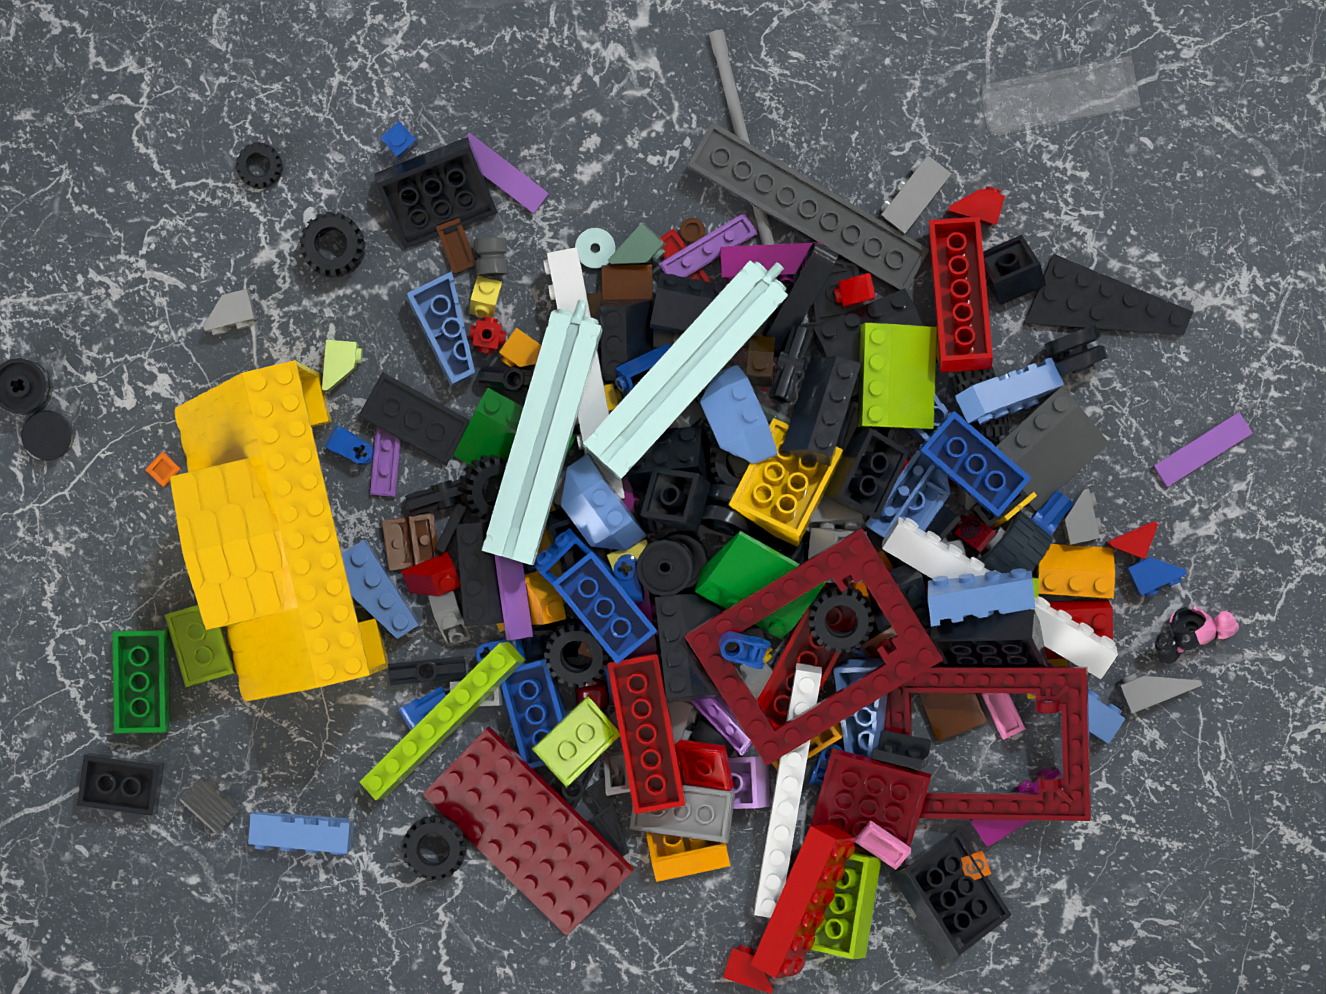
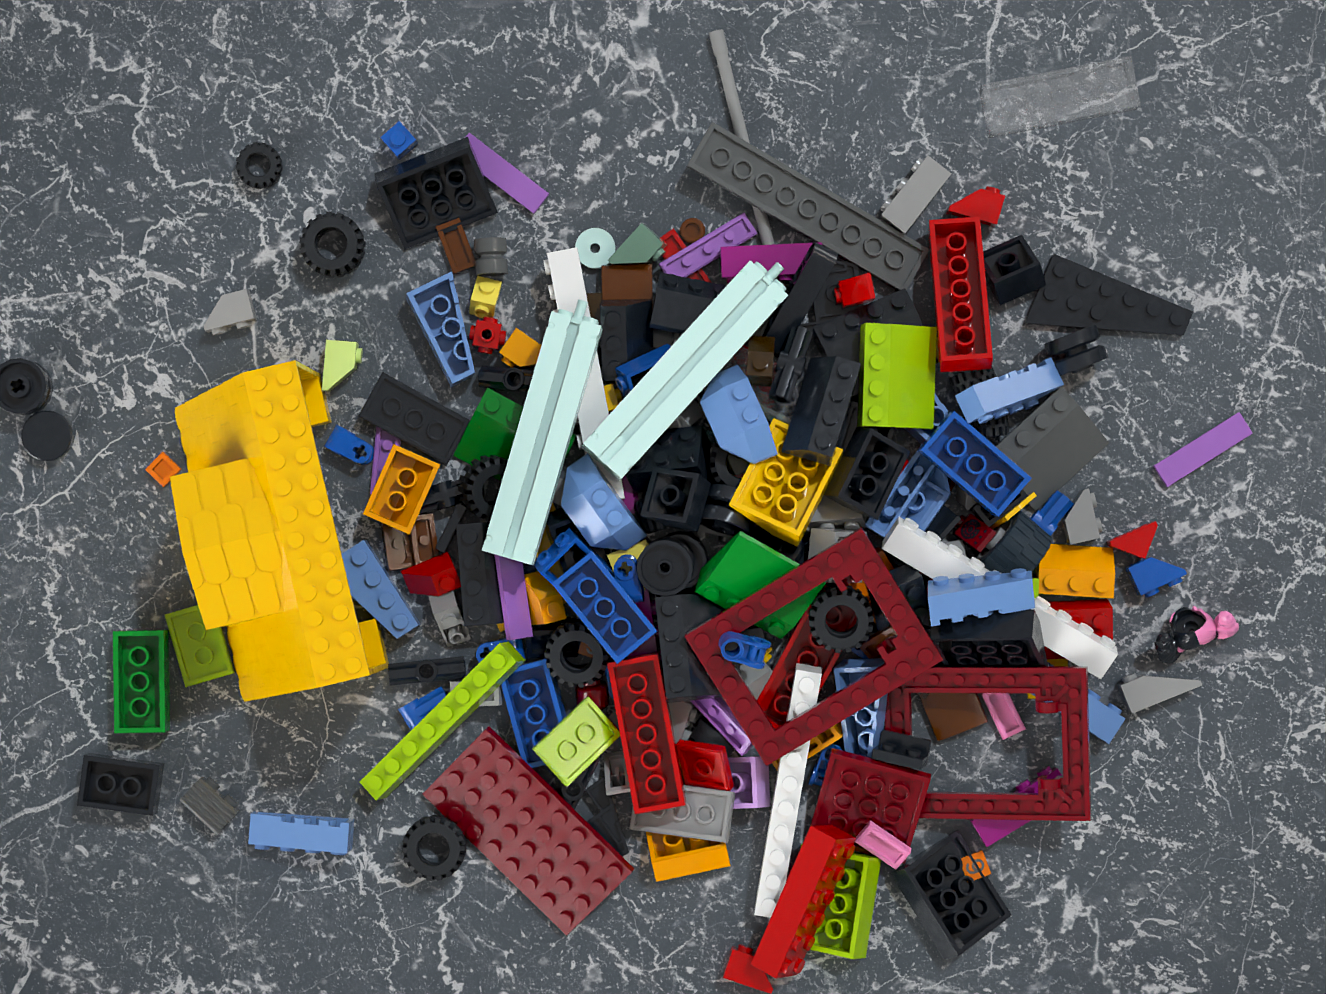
(401, 489): none -> light orange slope

